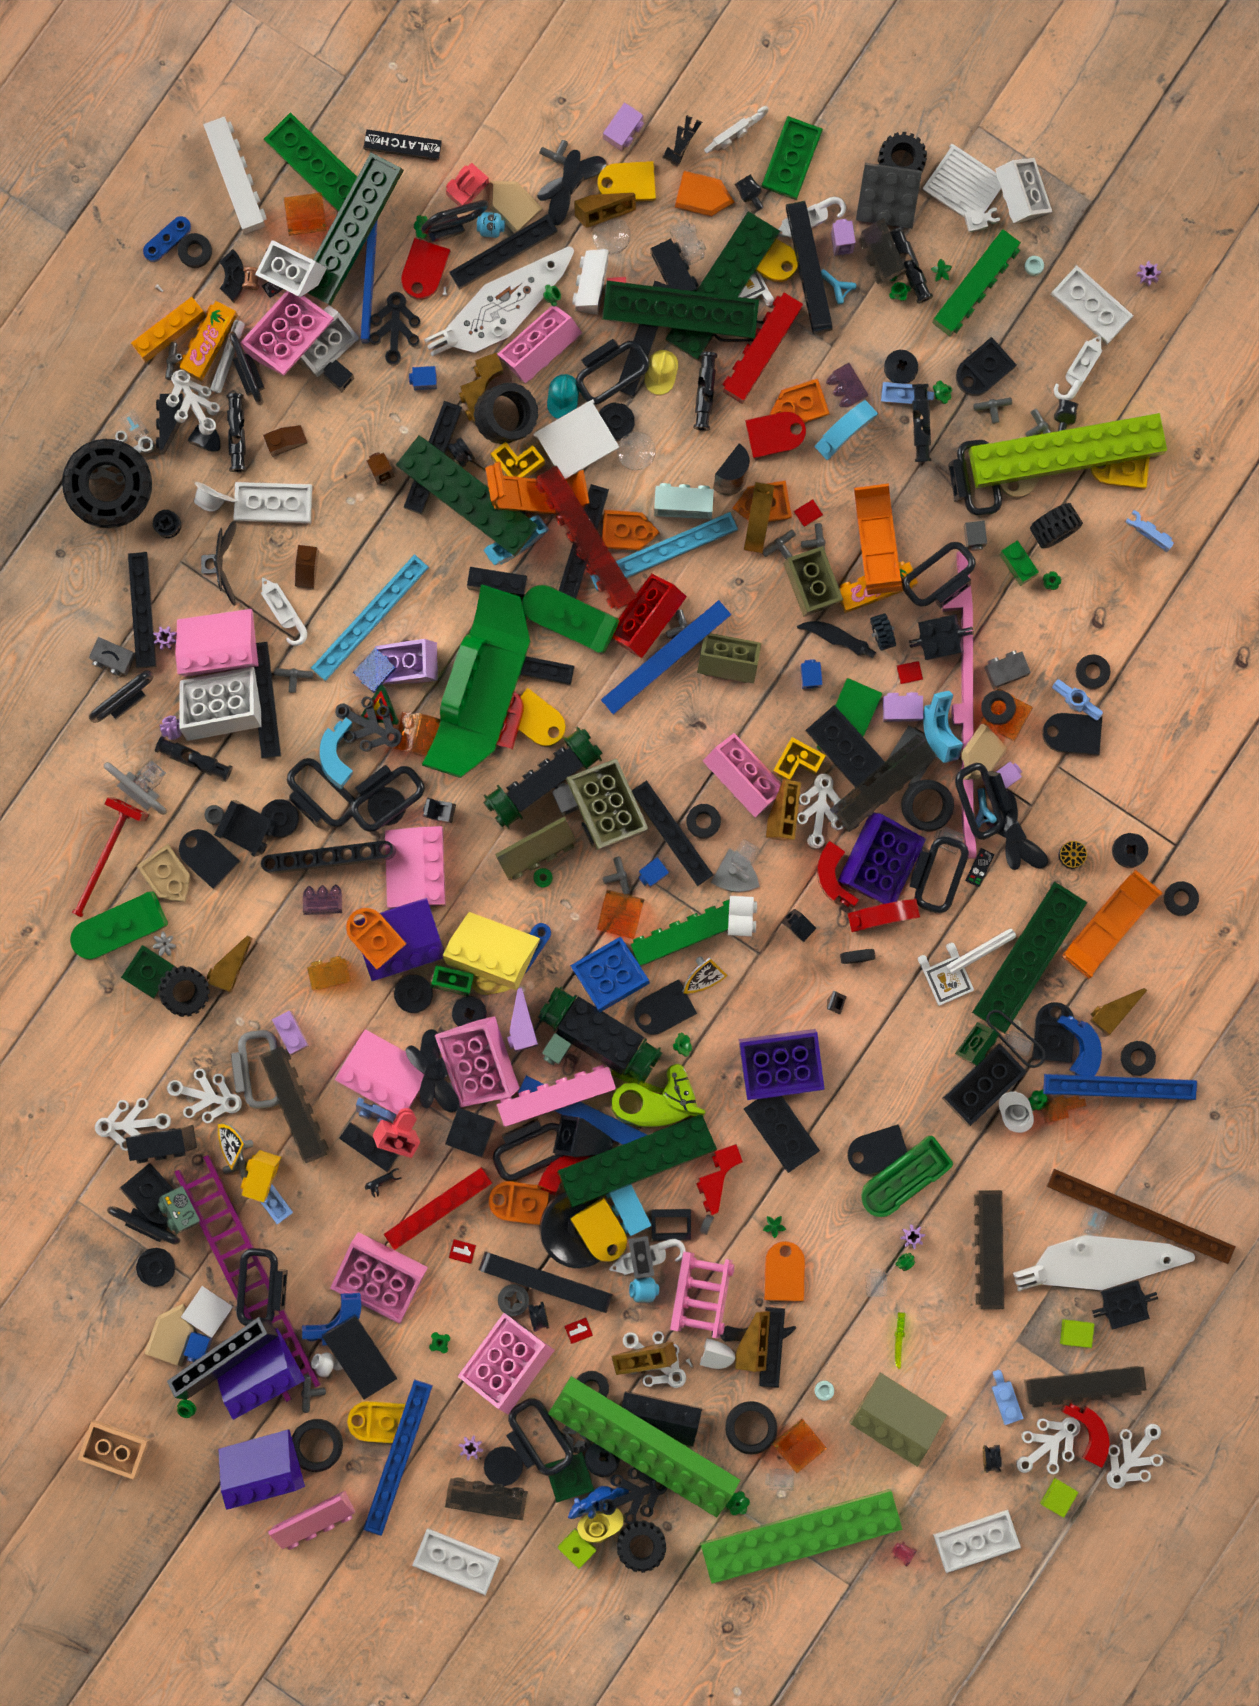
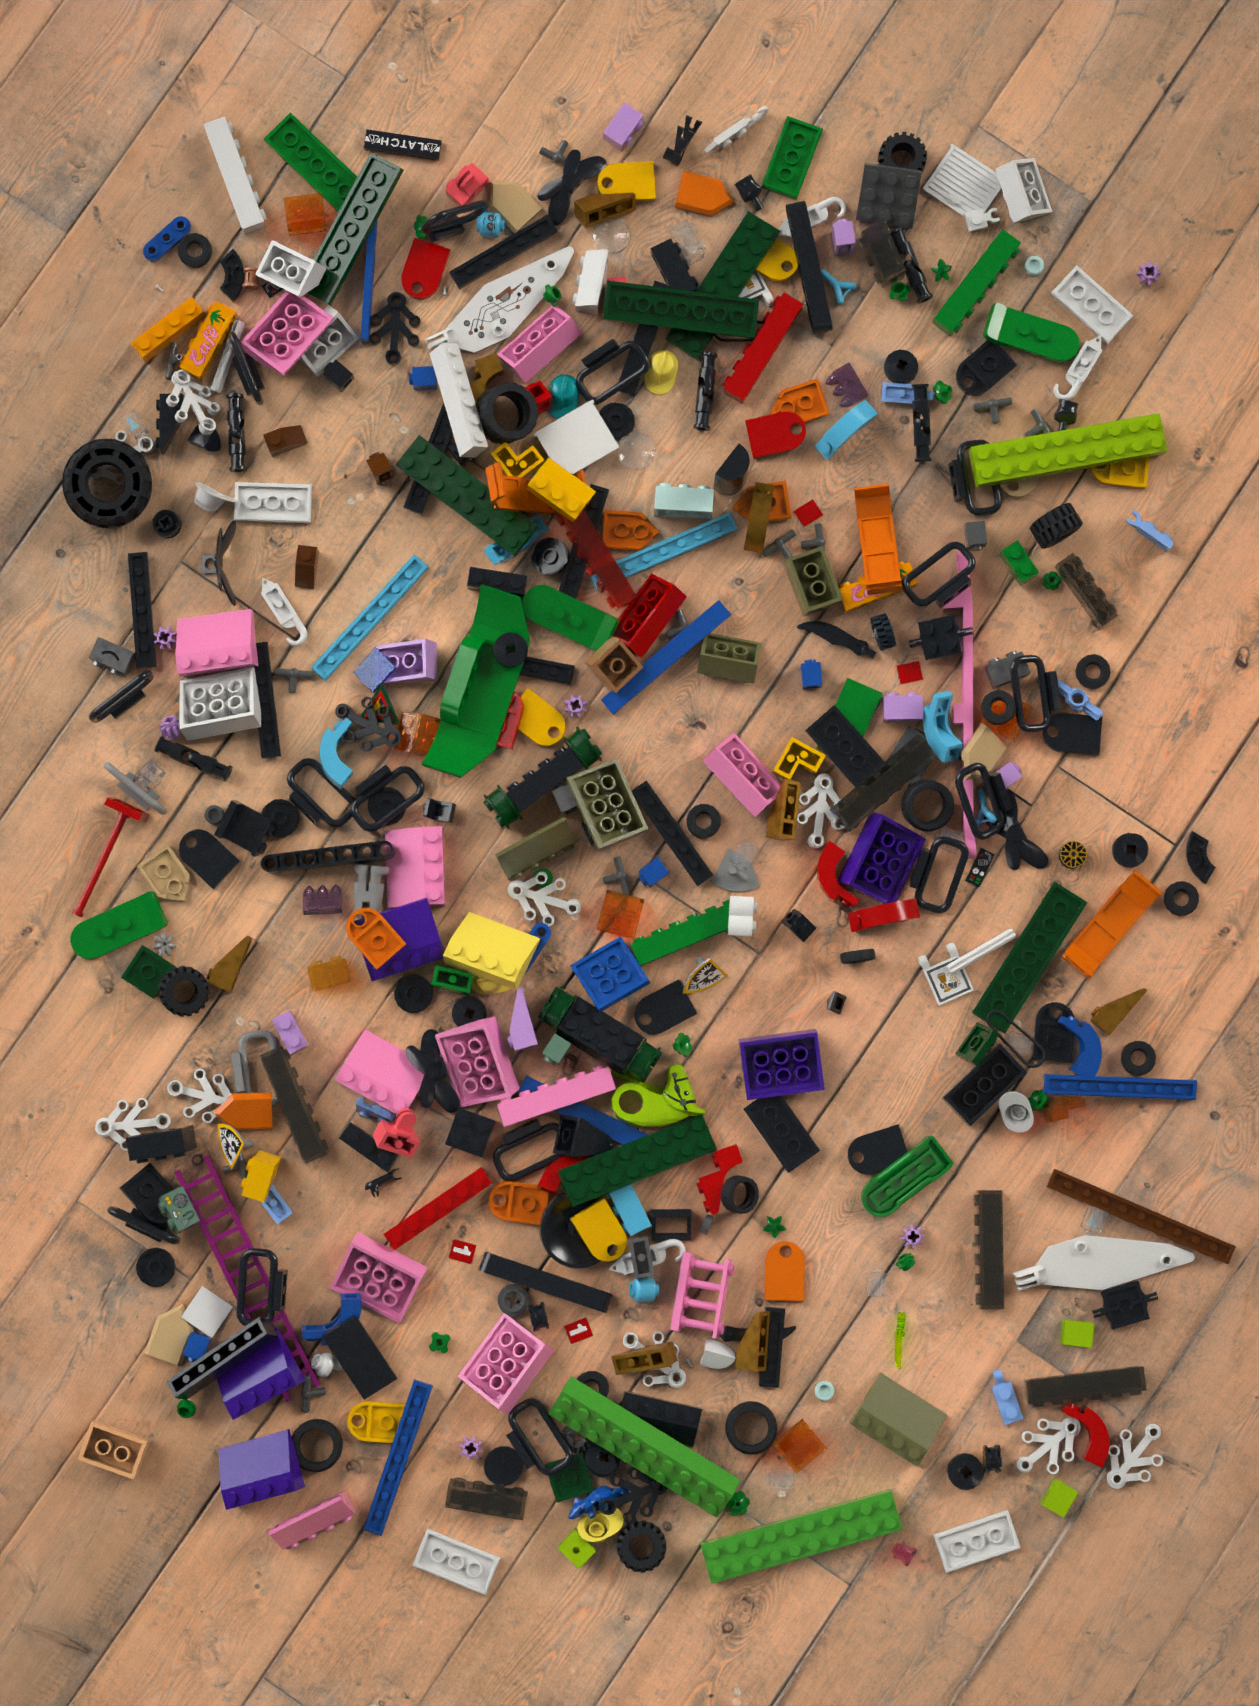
(247, 1111): none -> orange tile
(368, 892): none -> light grey piece
(458, 400): none -> white brick
(507, 640): none -> black piece
(540, 897): none -> white plant
(541, 395): none -> red brick
(550, 556): none -> black tile
(560, 490): none -> yellow slope
(573, 701): none -> lavender gear
(613, 664): none -> medium nougat brick
(751, 1198): none -> black tyre
(957, 1478): none -> black piece
(1031, 334): none -> green piece
(1048, 690): none -> black bar
(1086, 591): none -> clear smoke brick
(1197, 857): none -> black tile

